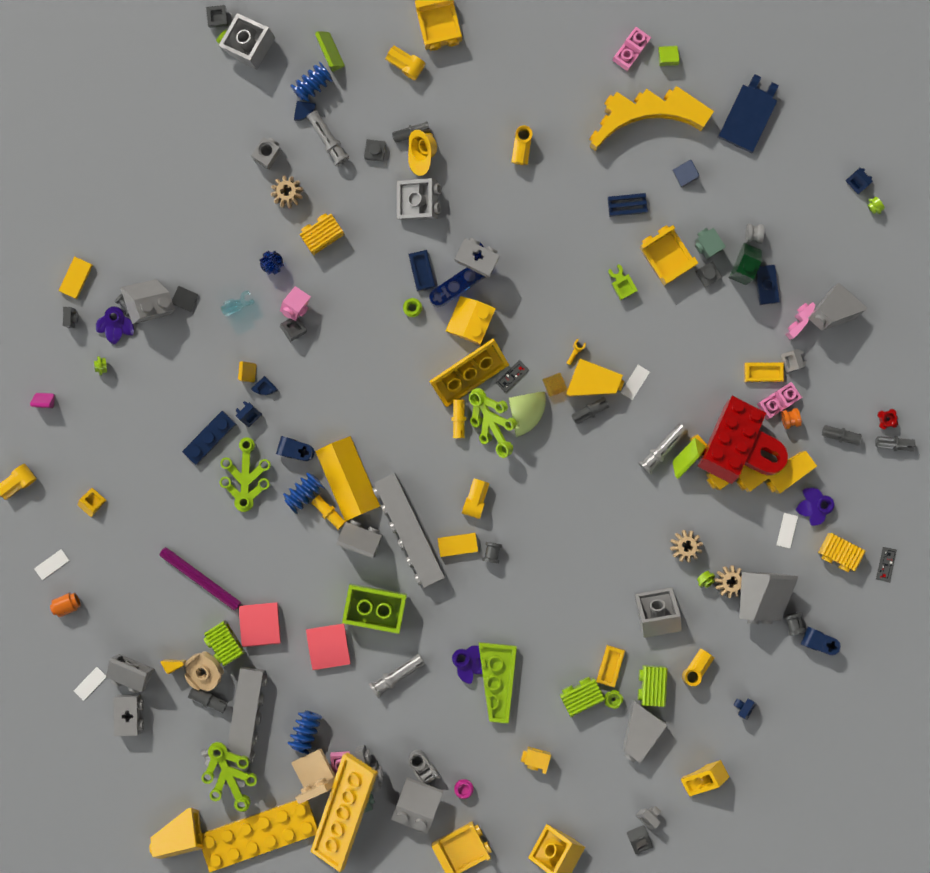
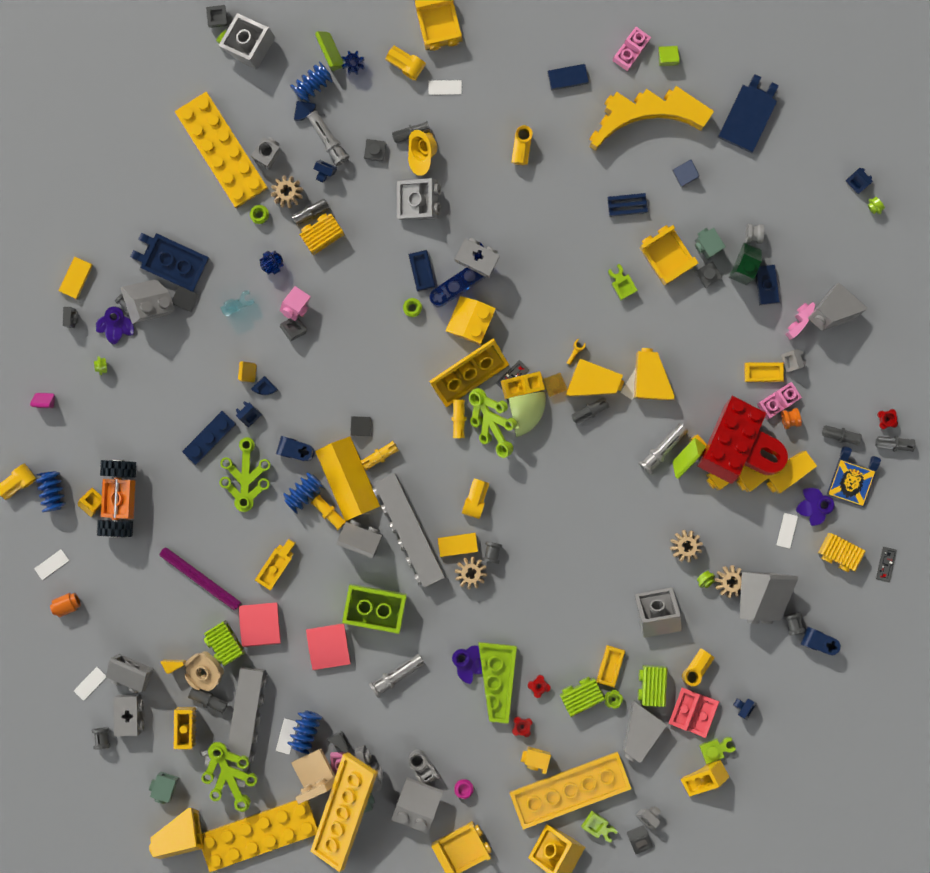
(51, 490): none -> blue piece
(101, 738): none -> dark grey bush
(117, 498): none -> plate
(163, 787): none -> sand green brick
(171, 261): none -> dark blue tile
(184, 727): none -> yellow brick
(221, 149): none -> yellow plate
(259, 208): none -> lime plate
(275, 565): none -> yellow hinge
(286, 730): none -> white sticker
(310, 212): none -> dark grey axle
(325, 169): none -> dark blue tile
(339, 741): none -> dark grey slope
(351, 56): none -> clear blue gear
(360, 426): none -> dark grey slope
(379, 455): none -> yellow pin
(444, 87): none -> white sticker
(476, 575): none -> tan gear
(519, 731): none -> red plate
(522, 385): none -> yellow slope
(539, 681): none -> red plate
(568, 77): none -> dark blue tile
(570, 790): none -> yellow plate
(597, 825): none -> lime plate
(650, 377): none -> yellow slope
(694, 712): none -> coral slope
(714, 750): none -> lime plate
(851, 480): none -> flag

